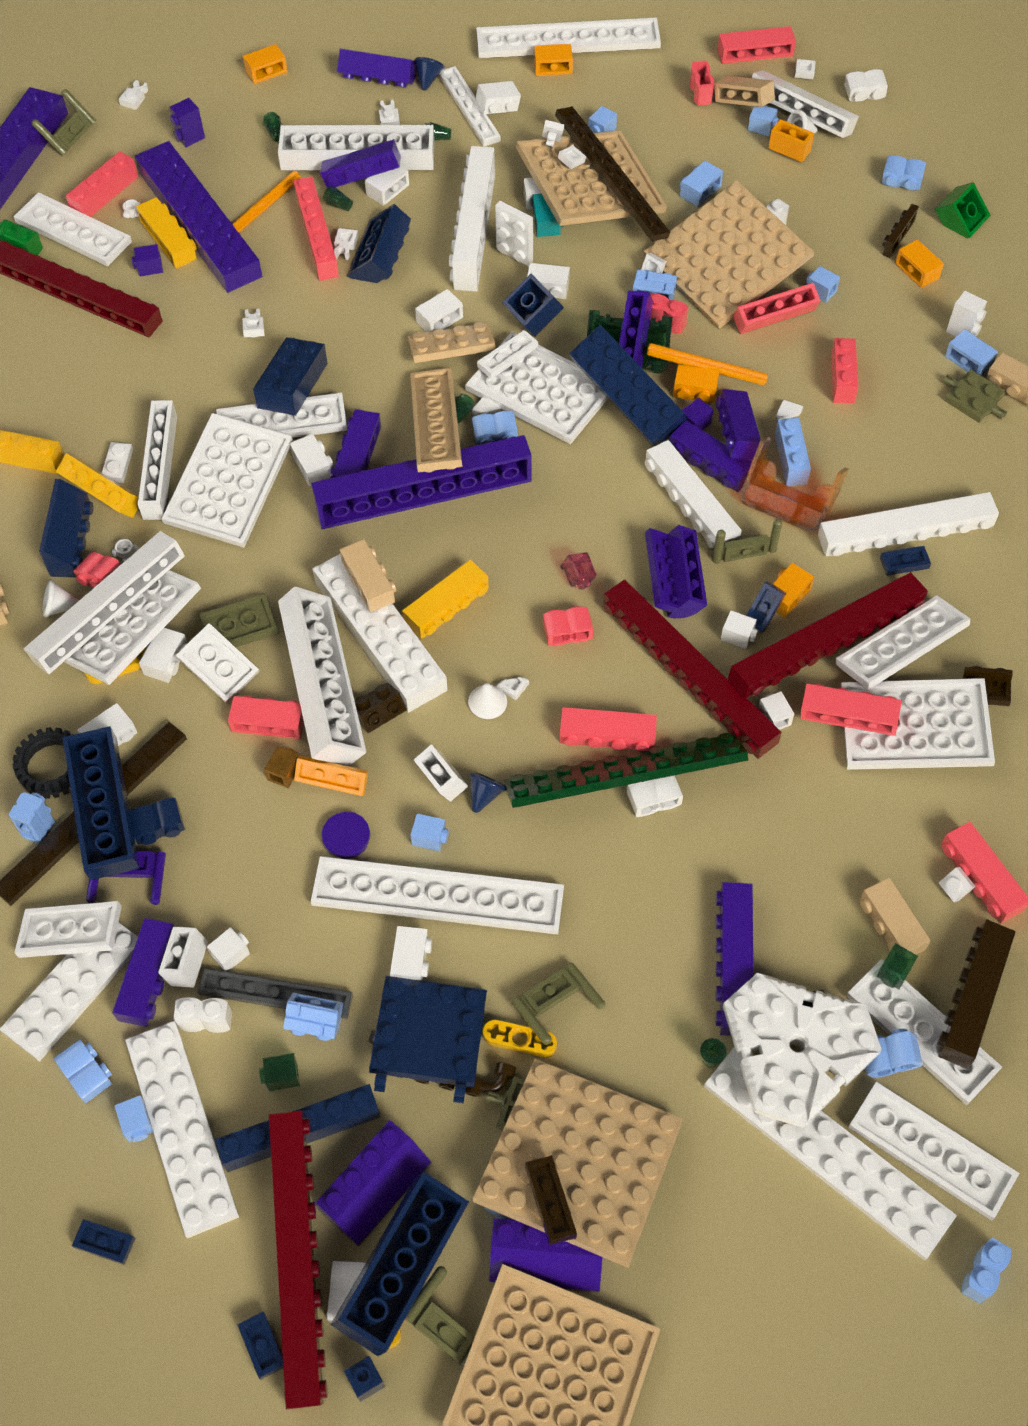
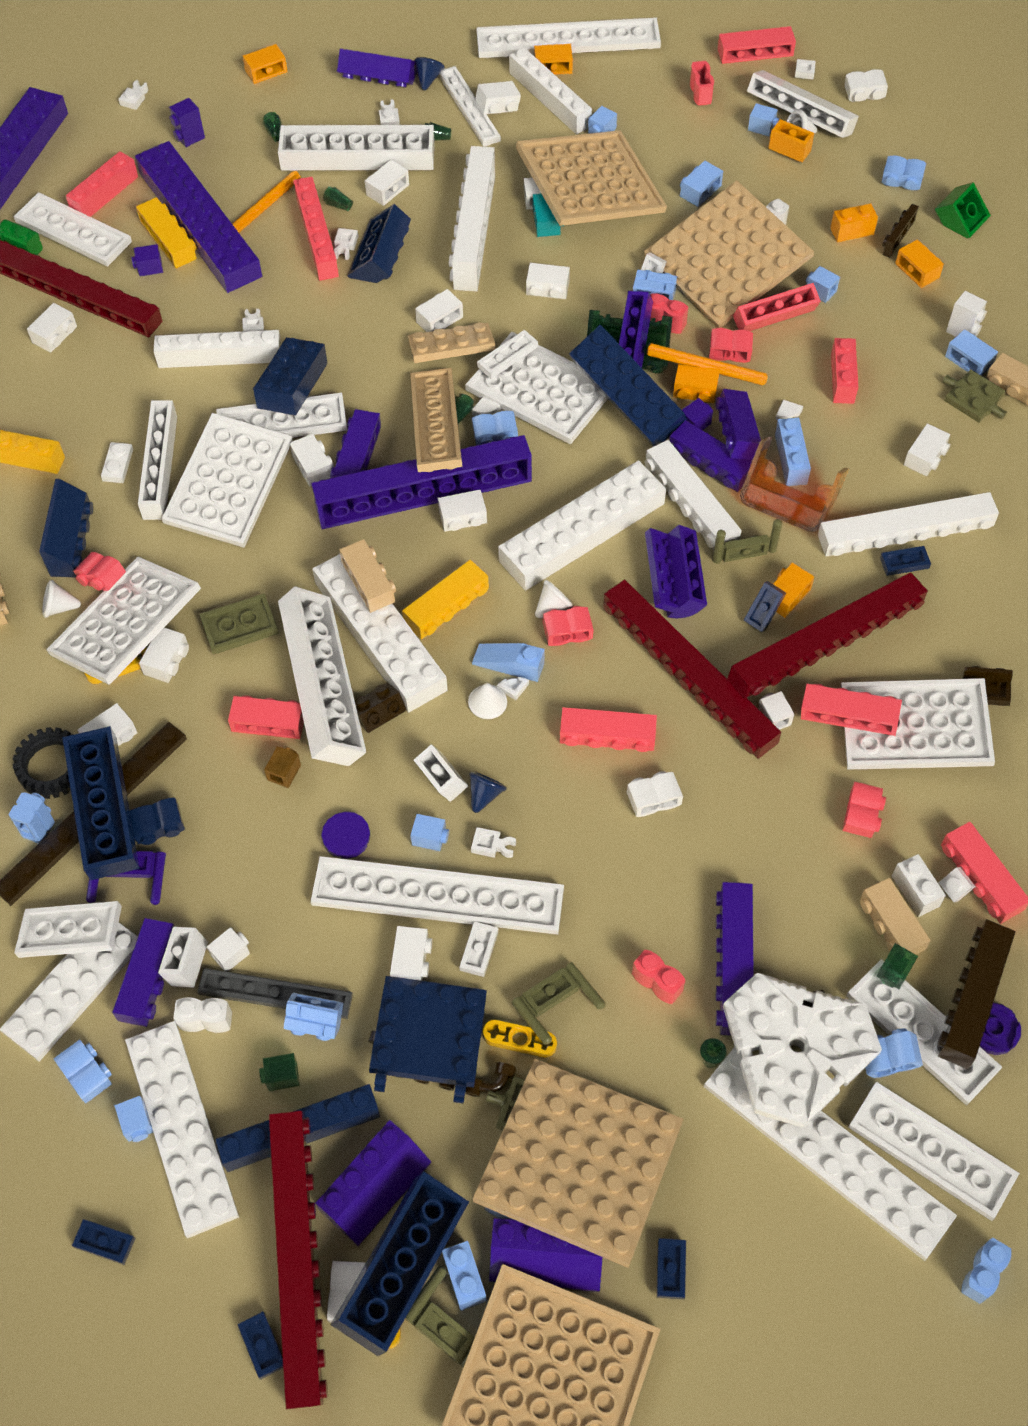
(52, 327): none -> white brick
(71, 130): olive plate -> none
(98, 485): yellow brick -> none
(104, 602): white brick -> none
(121, 546): white plate -> none
(130, 208): white plate -> none
(216, 348): none -> white brick
(217, 663): white plate -> none
(331, 775): light orange plate -> none
(360, 164): dark purple brick -> none
(364, 1378): dark blue brick -> none
(462, 510): none -> white brick
(464, 1275): none -> light blue brick
(479, 949): none -> white plate
(488, 842): none -> white plate
(511, 659): none -> light blue slope
(514, 233): white plate -> none
(533, 305): dark blue brick -> none
(550, 90): none -> white brick
(550, 1200): dark brown plate -> none
(551, 599): none -> white hat
(552, 132): white tile -> none
(571, 157): white plate -> none
(579, 570): clear pink brick -> none
(581, 525): none -> white brick
(612, 174): dark brown plate -> none
(624, 770): dark green plate -> none
(654, 974): none -> coral brick
(671, 1269): none -> dark blue plate
(731, 345): none -> coral brick
(739, 630): white brick -> none
(744, 91): tan brick -> none
(854, 222): none -> light orange brick
(863, 810): none -> coral brick
(902, 642): white plate -> none
(918, 885): none -> white brick
(927, 449): none -> white brick
(1001, 1031): none -> dark purple tile

